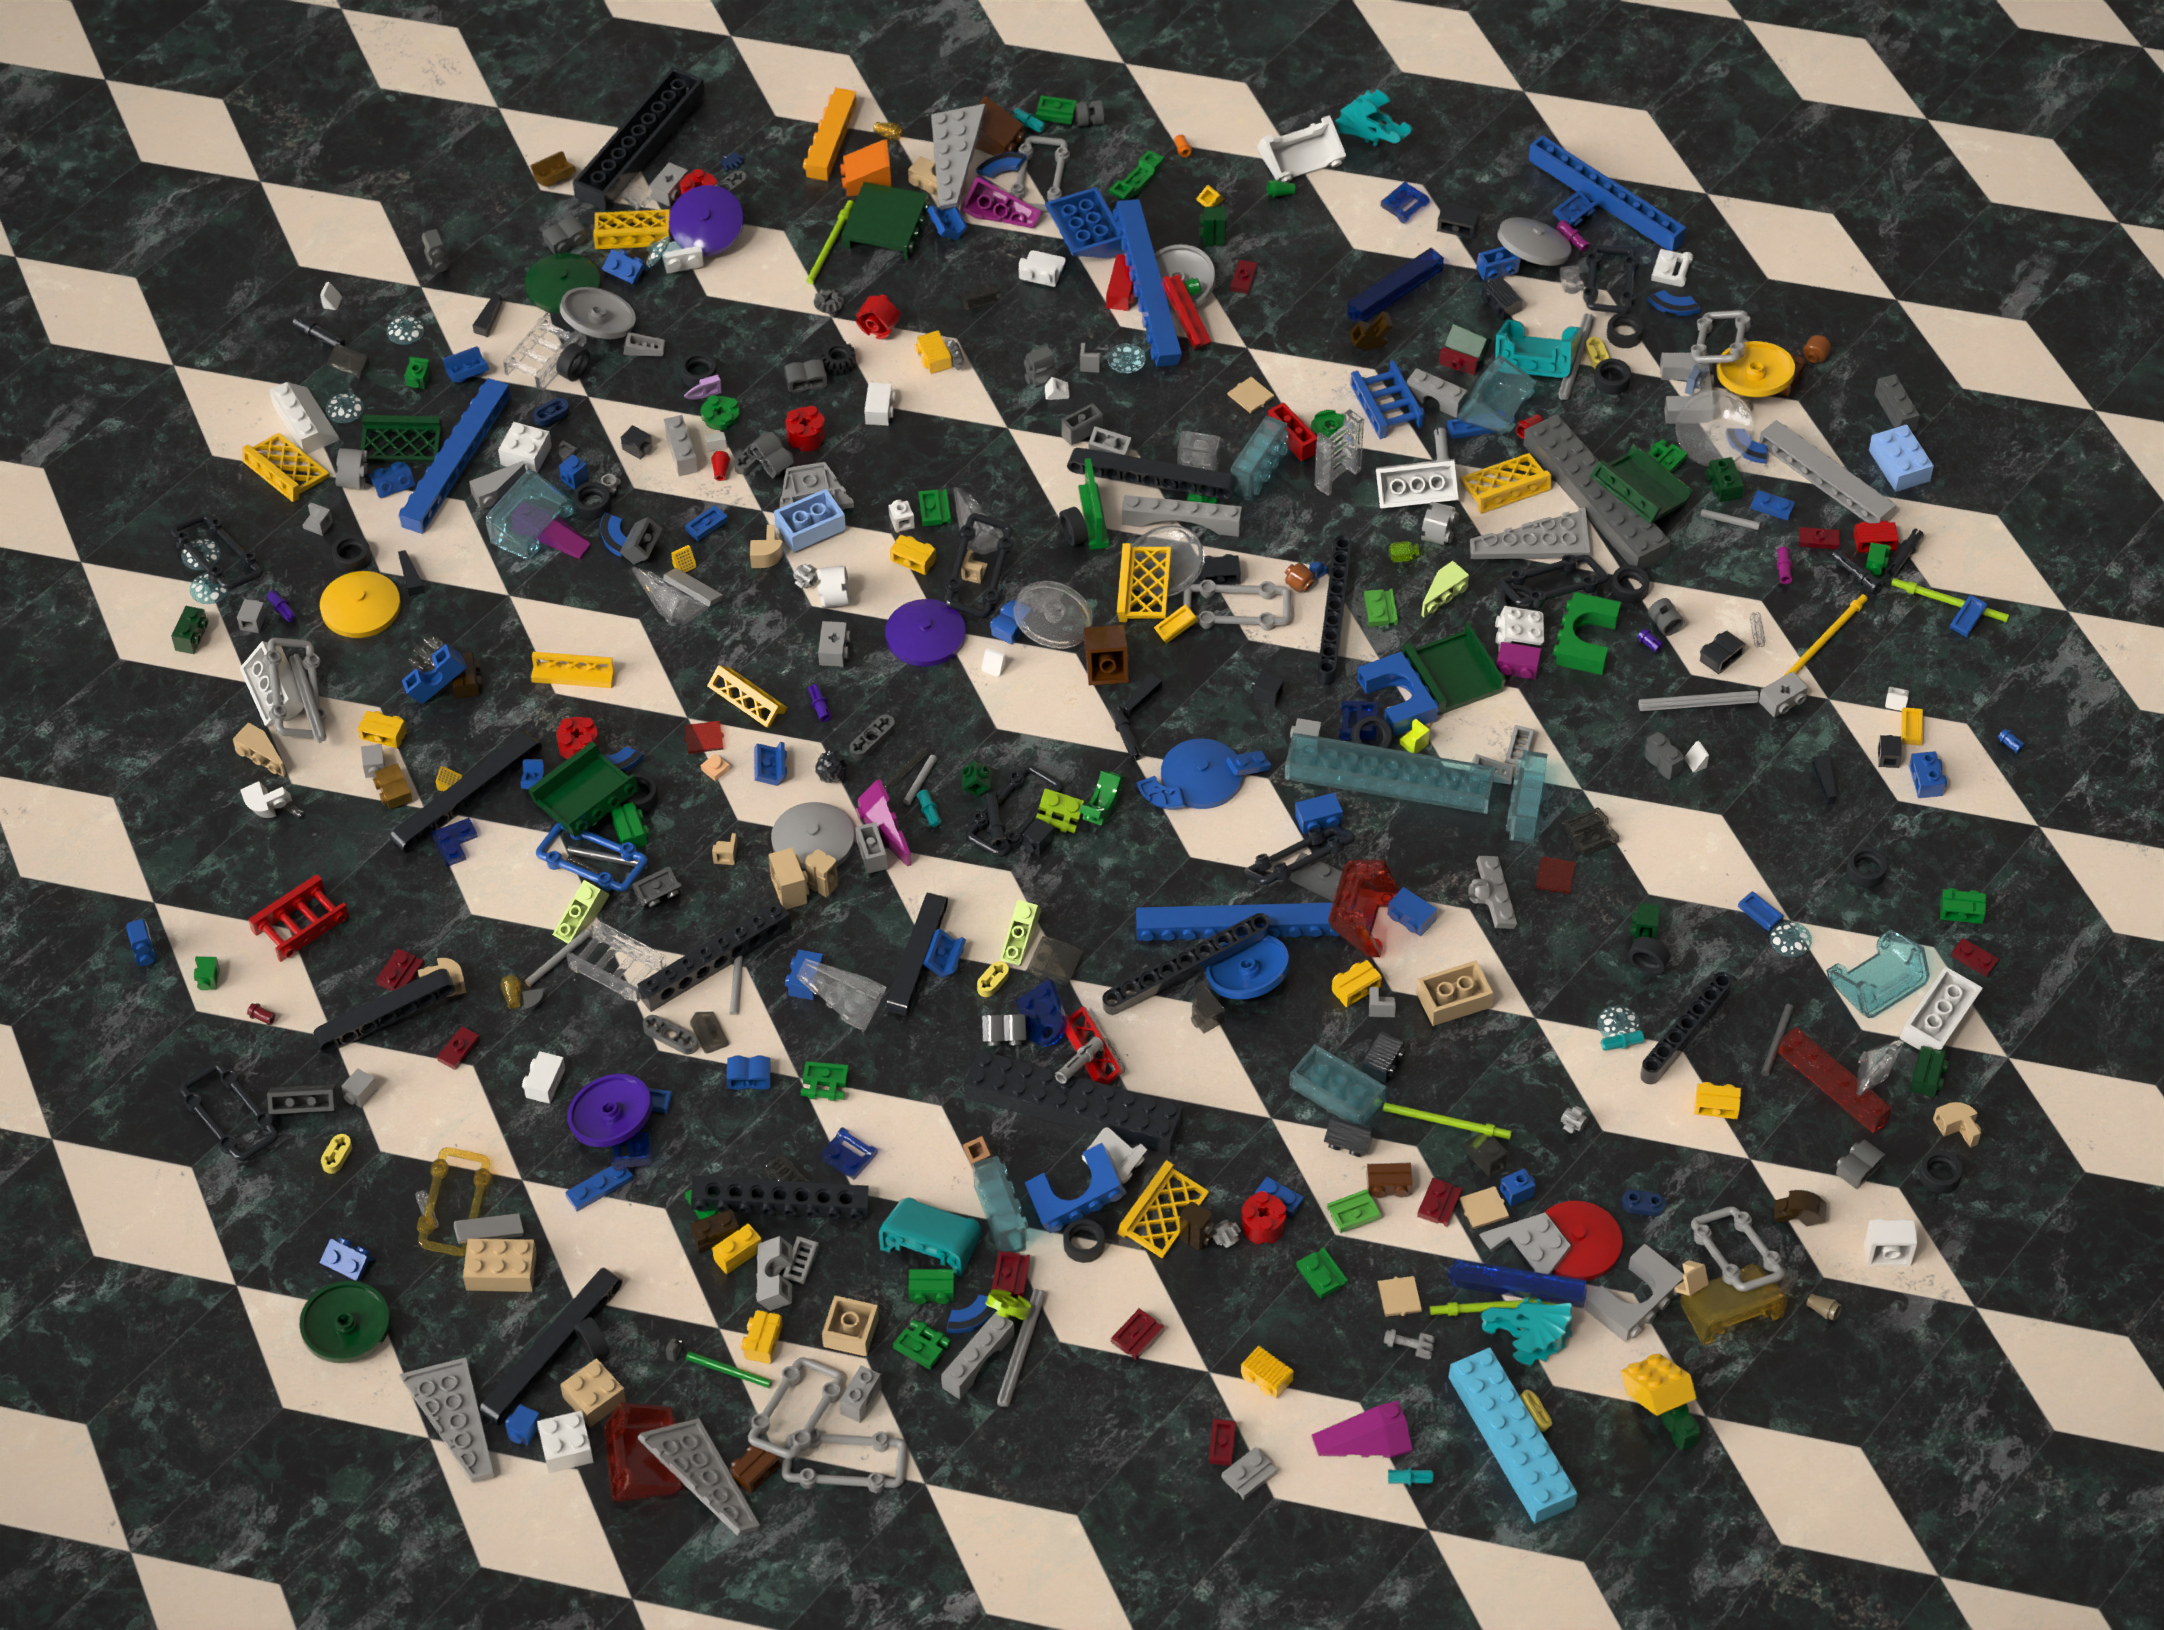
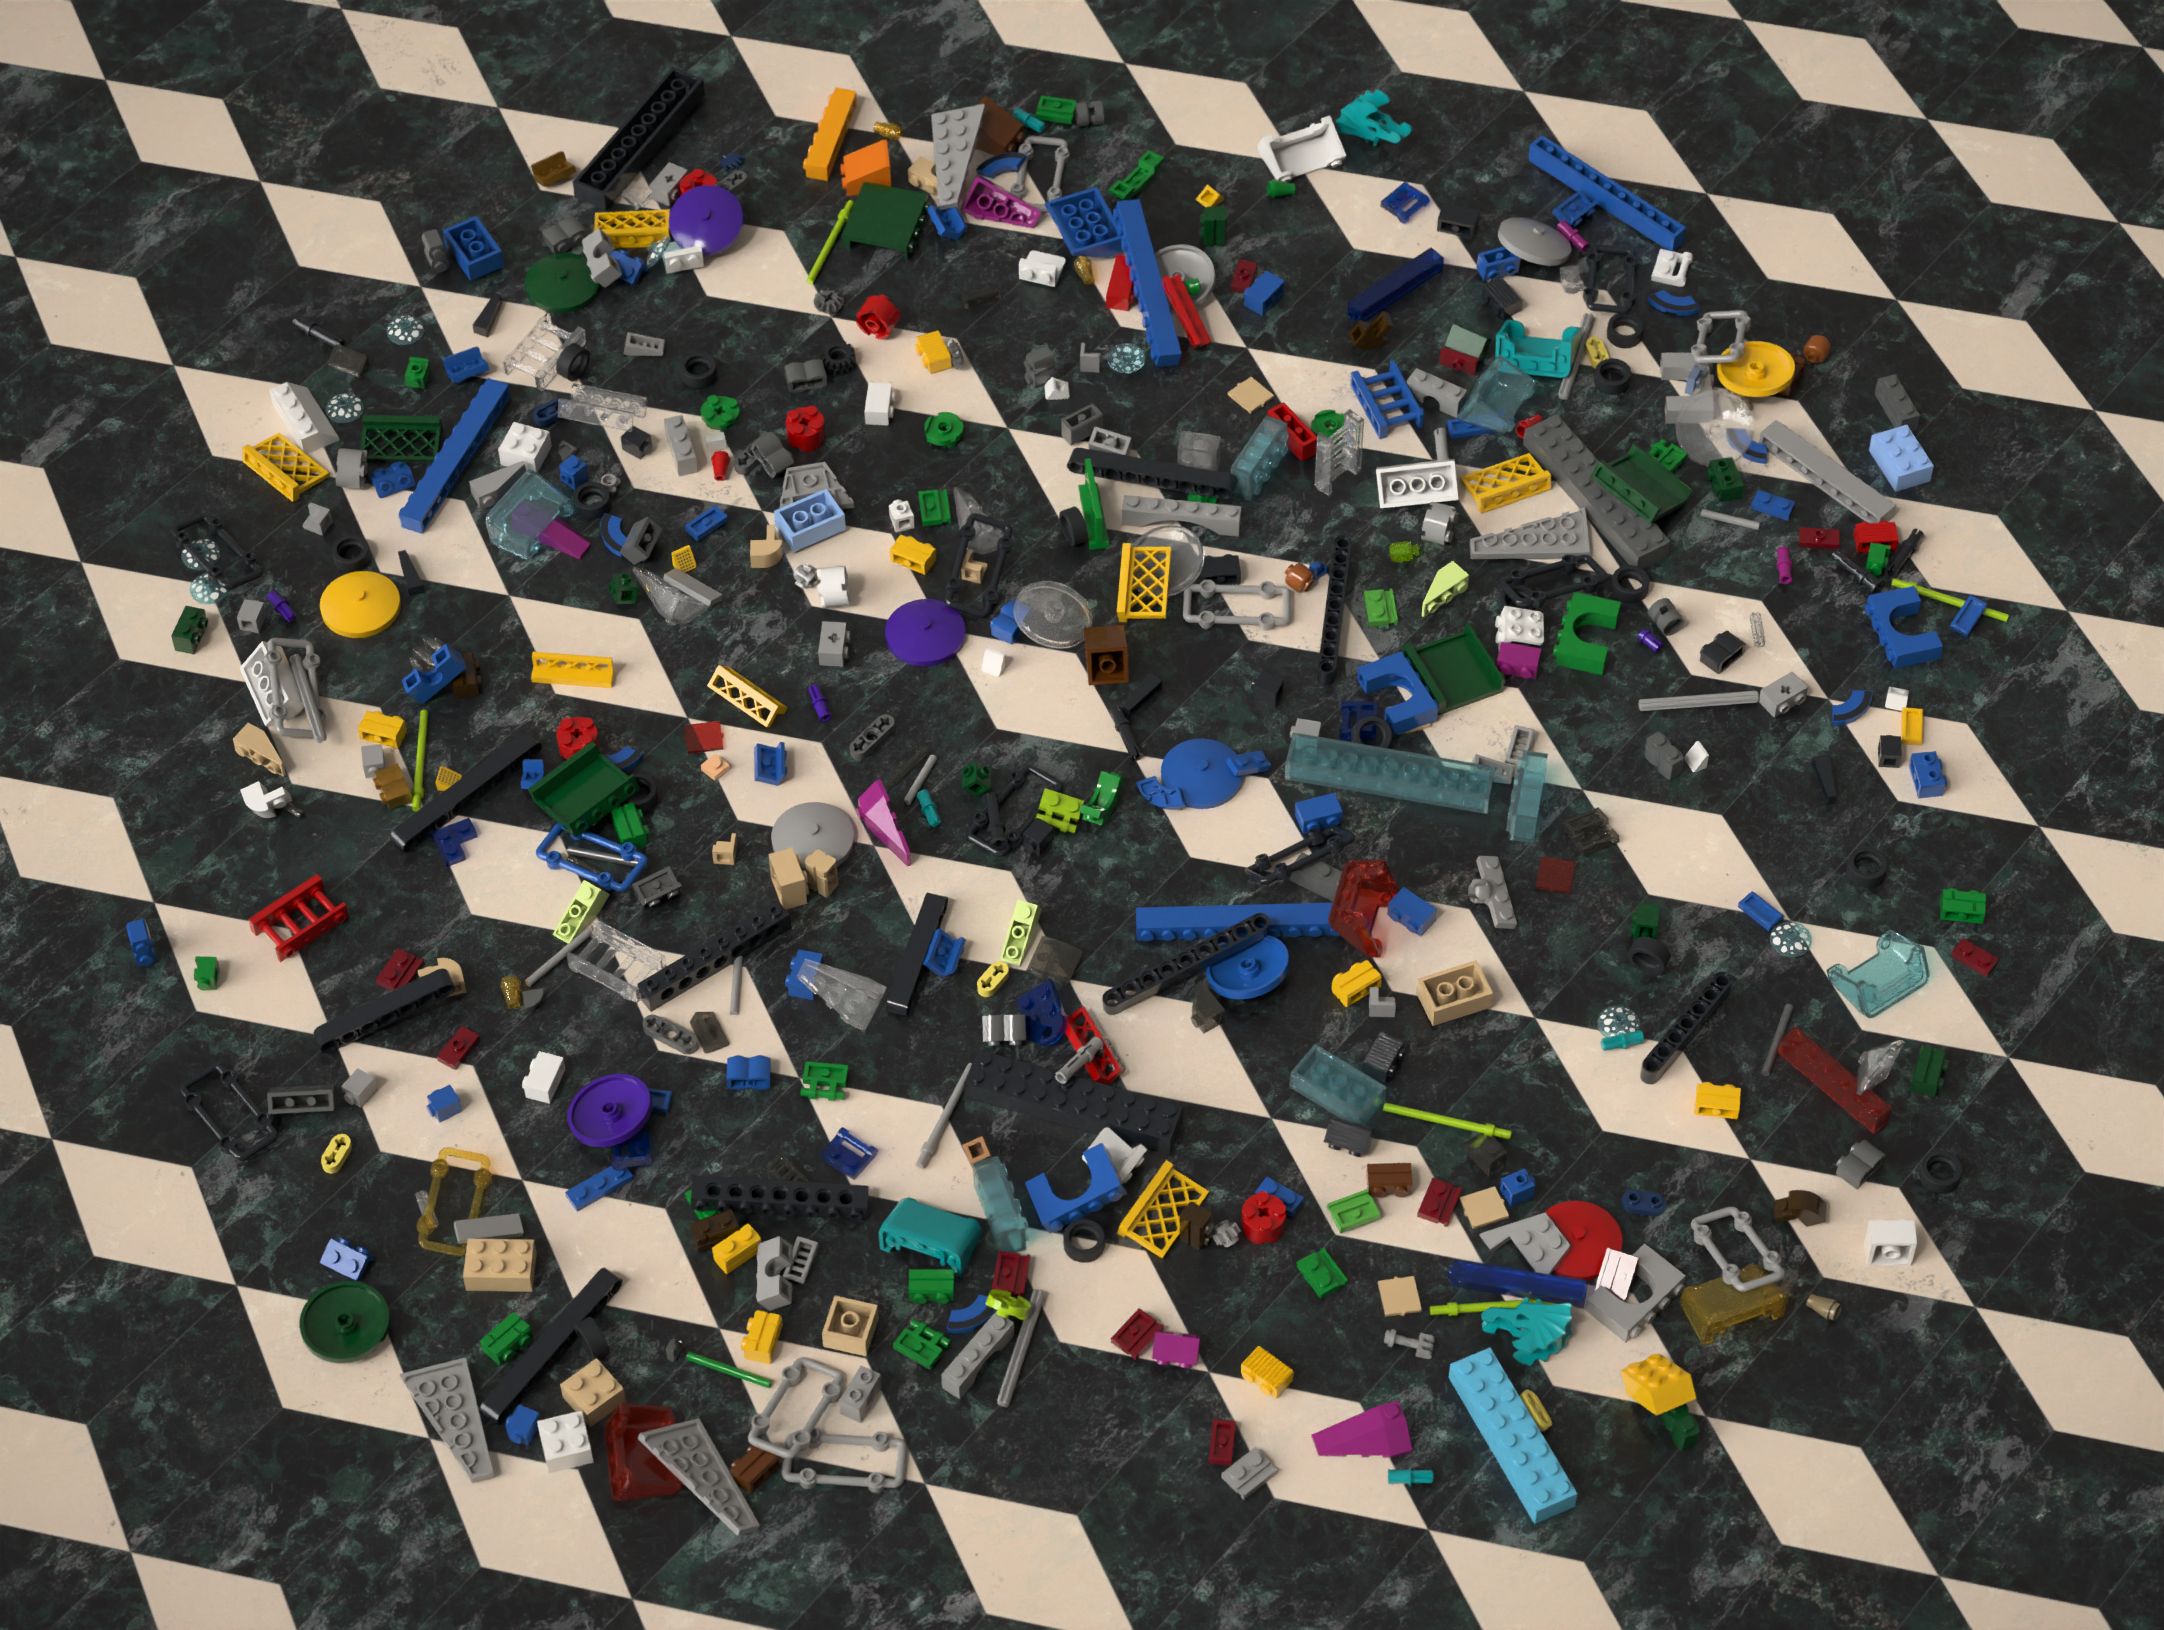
(261, 1014): dark red pin -> none
(330, 297): white slope -> none
(418, 791): none -> lime bar
(443, 1103): none -> blue brick
(473, 248): none -> blue brick
(506, 1339): none -> green brick
(597, 313): light grey dish -> none
(602, 266): none -> light grey arch
(602, 407): none -> clear fence
(624, 588): none -> dark green brick
(706, 388): lavender plate -> none
(830, 768): black piece -> none
(871, 847): light grey brick -> none
(929, 1146): none -> light grey bar
(944, 438): none -> green plate
(1084, 269): none -> clear yellow cone
(1175, 623): yellow tile -> none
(1176, 1348): none -> magenta brick
(1184, 148): orange pin -> none
(1264, 293): none -> blue brick
(1417, 738): neon yellow panel -> none
(1574, 1119): light grey gear -> none
(1617, 1273): none -> plate
(1694, 1278): tan panel -> none
(1851, 709): none -> blue tile
(1855, 605): yellow bar -> none
(1901, 648): none -> blue arch
(1940, 1010): white slope -> none
(1958, 1117): tan brick -> none
(2011, 741): blue pin -> none

